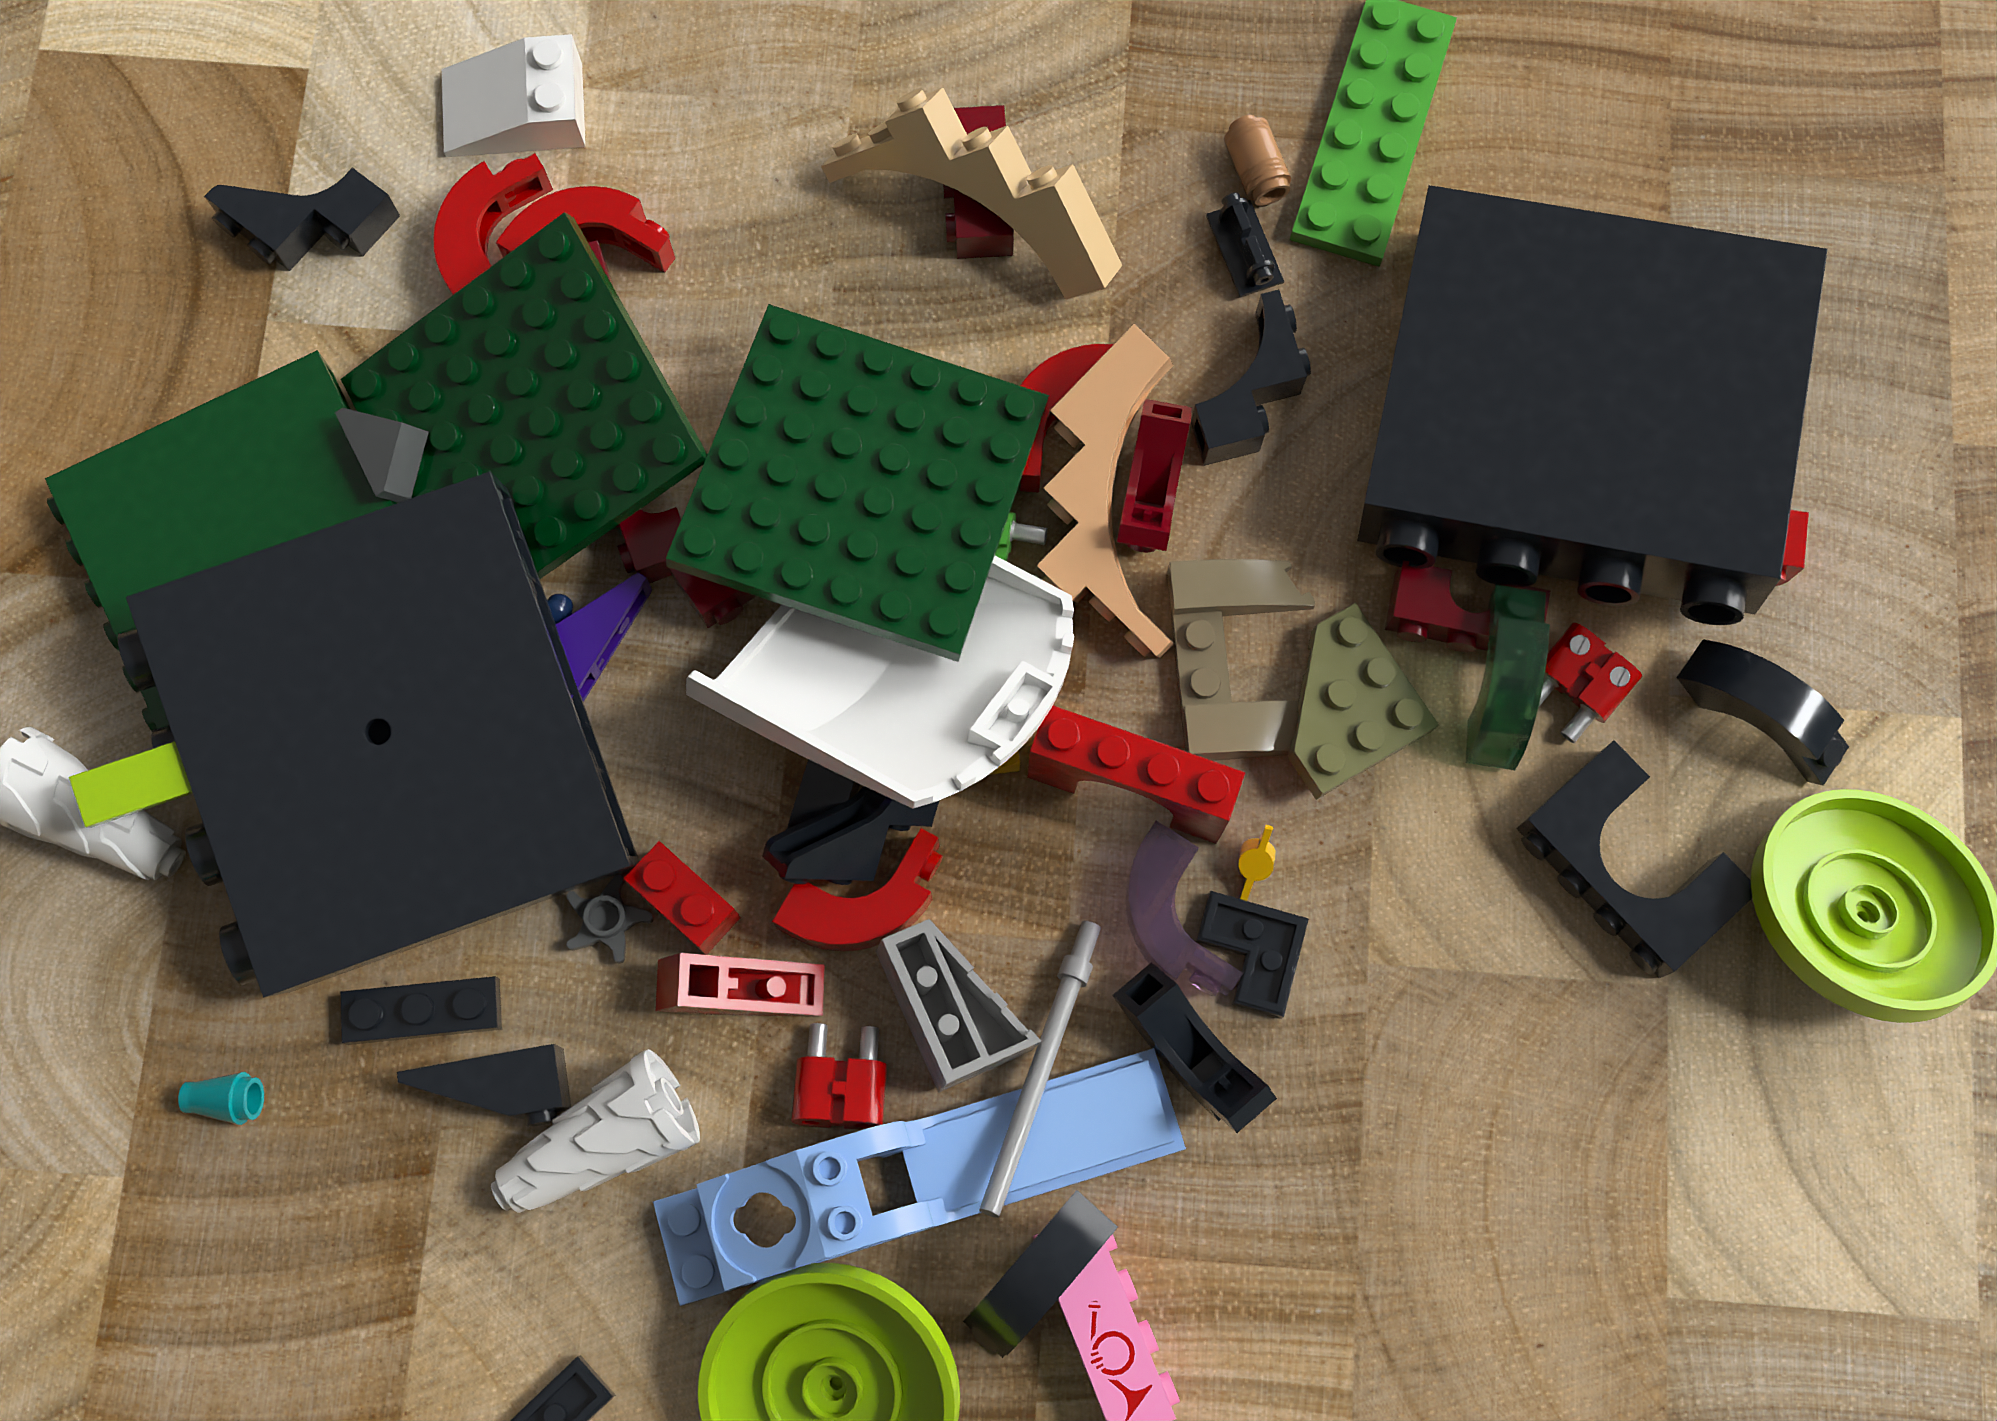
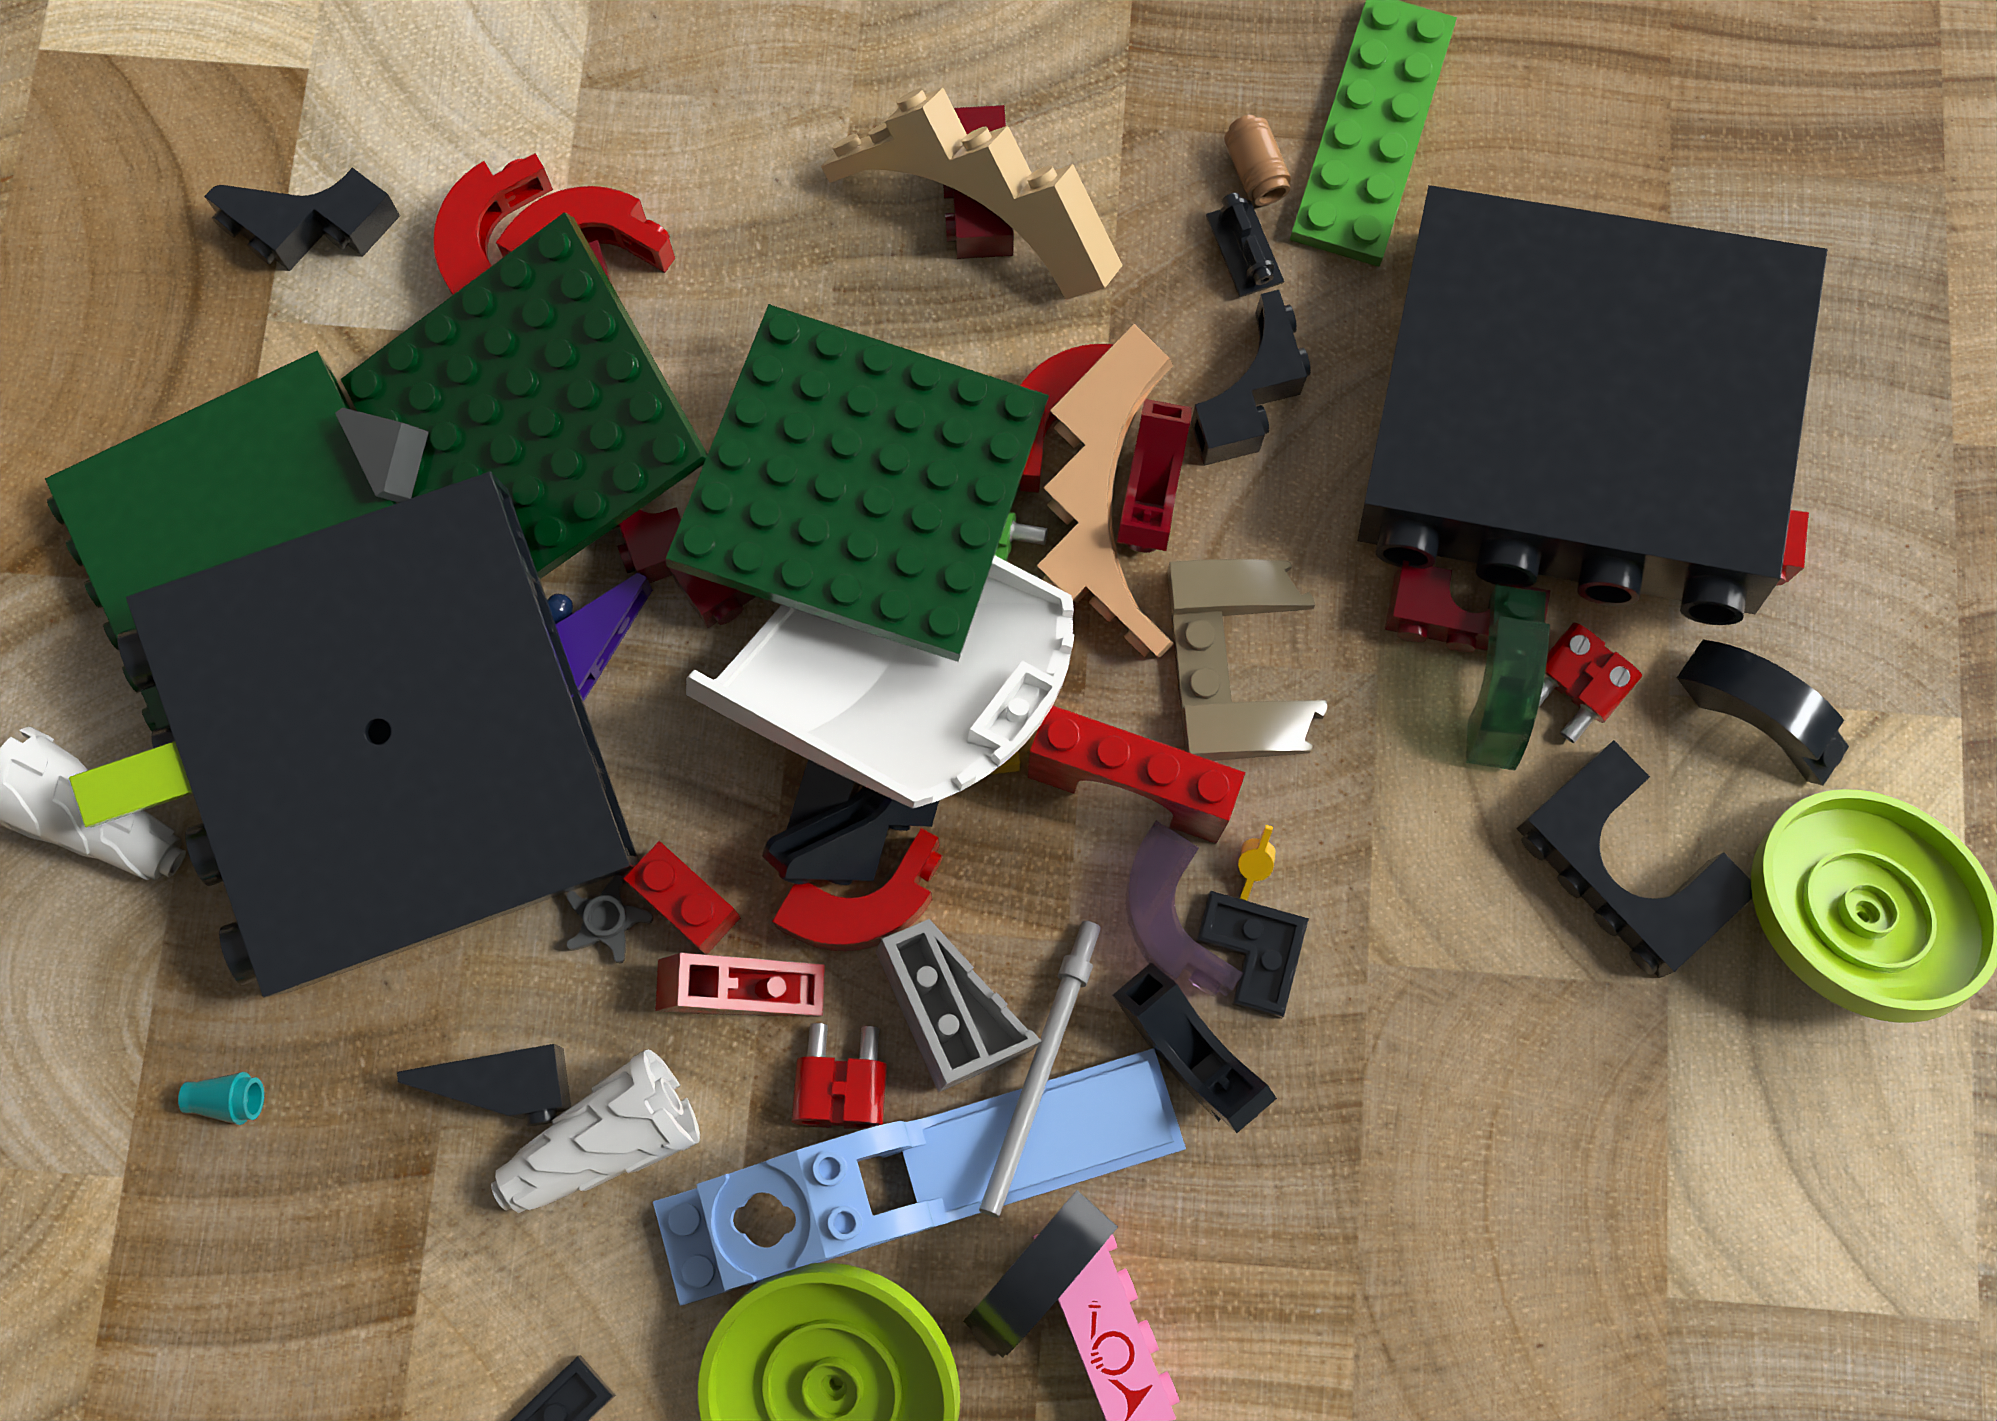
(420, 1010): black plate -> none
(515, 99): white slope -> none
(1352, 705): olive plate -> none

